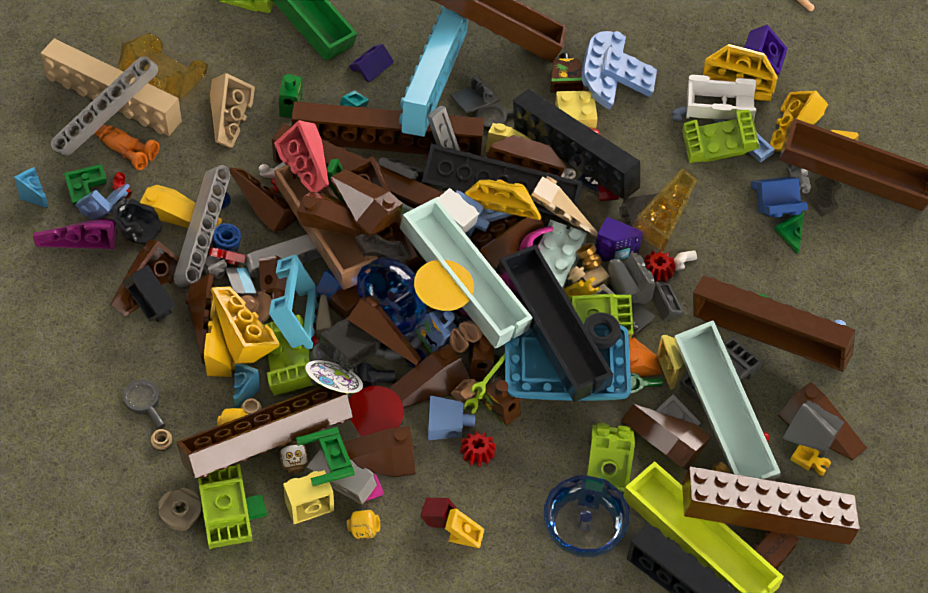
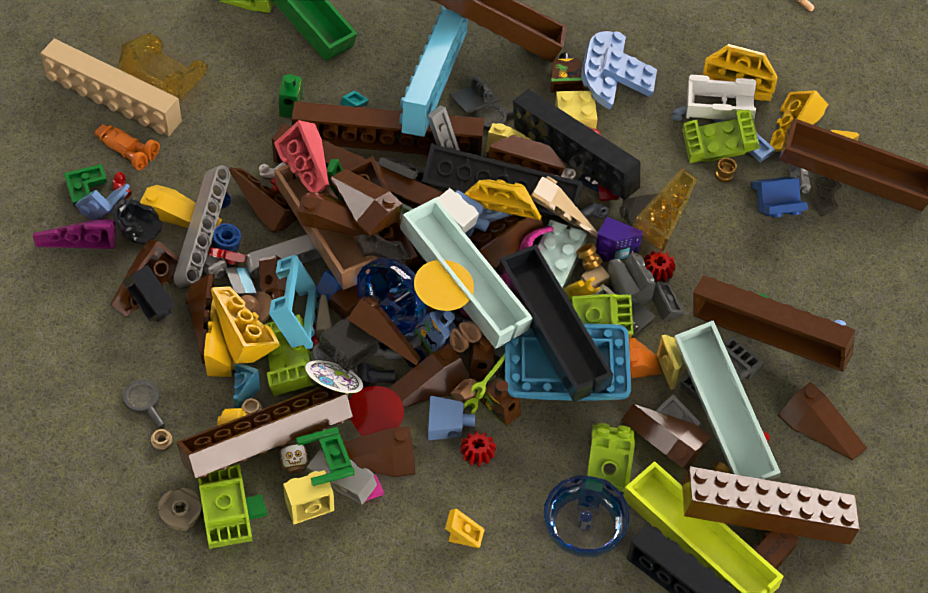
(30, 188): dark azure slope -> none
(113, 105): light grey beam -> none
(228, 104): tan wedge -> none
(363, 524): yellow head -> none
(372, 62): dark purple panel -> none
(436, 511): dark red brick -> none
(575, 274): tan plate -> none
(595, 210): none -> sand blue arm
(607, 320): black tyre -> none
(638, 383): green plate -> none
(684, 257): white arm -> none
(725, 170): none -> pearl gold wheel
(767, 42): dark purple slope -> none
(792, 231): green tile -> none
(808, 458): yellow plate -> none
(813, 428): dark grey piece -> none

